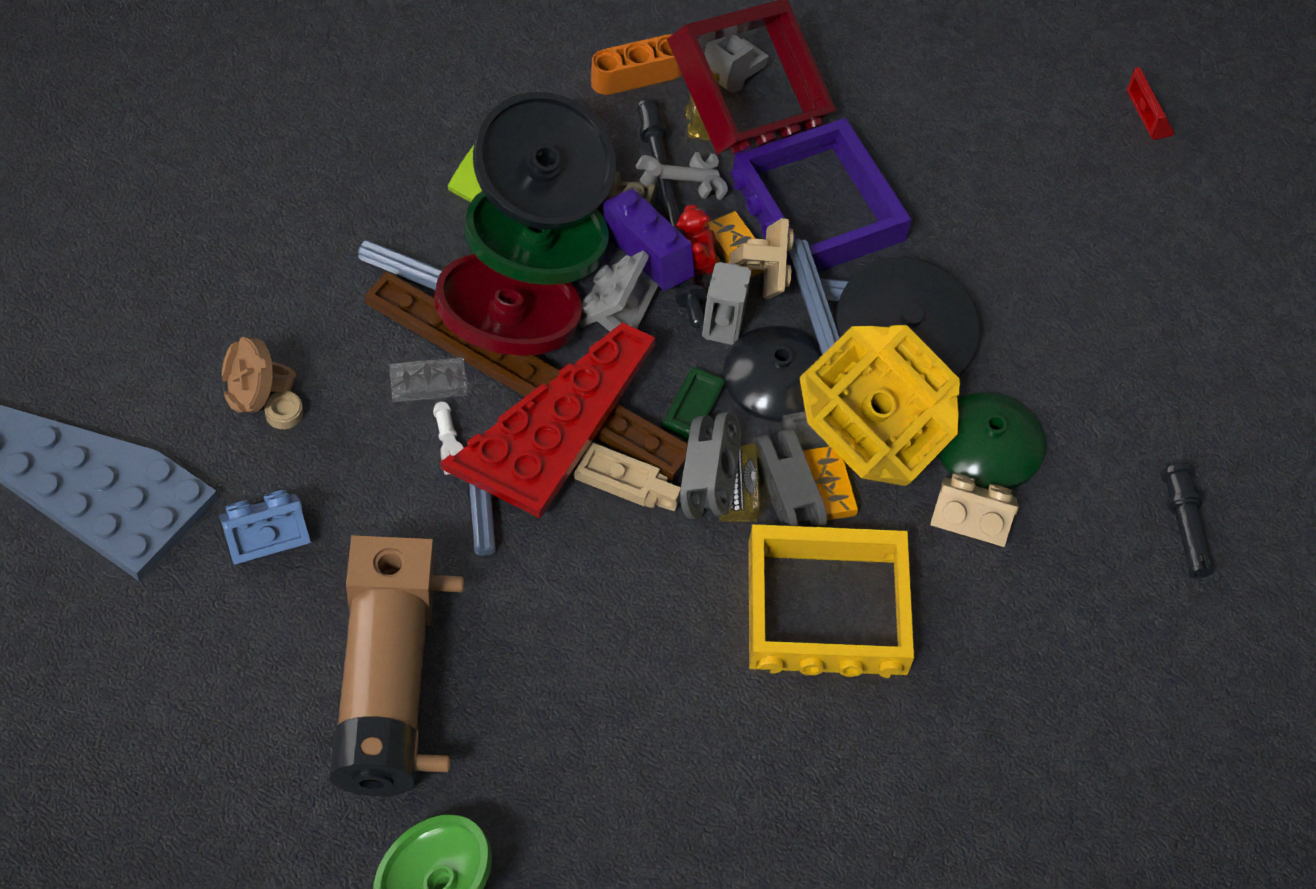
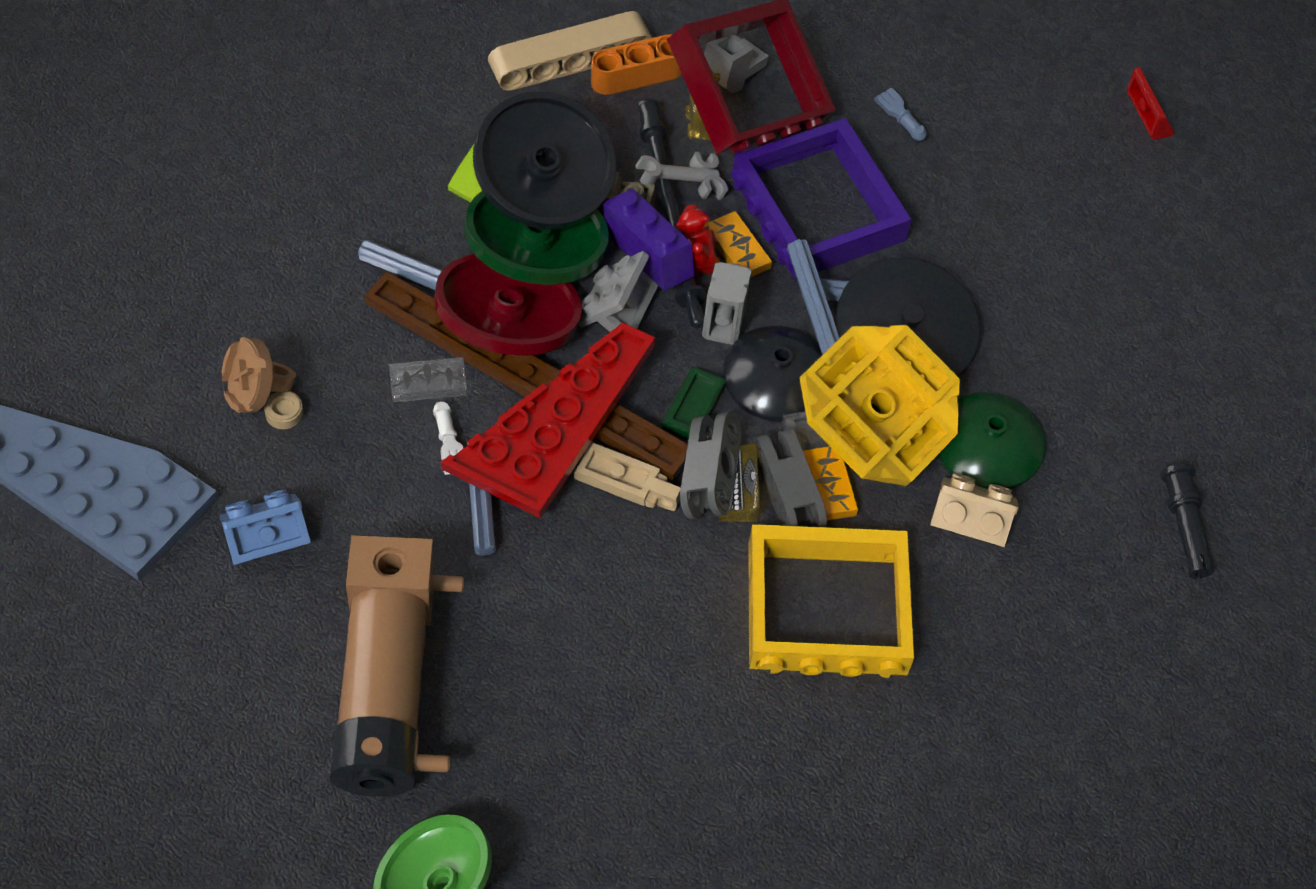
(562, 50): none -> tan beam
(768, 256): tan bracket -> none
(894, 106): none -> sand blue piece

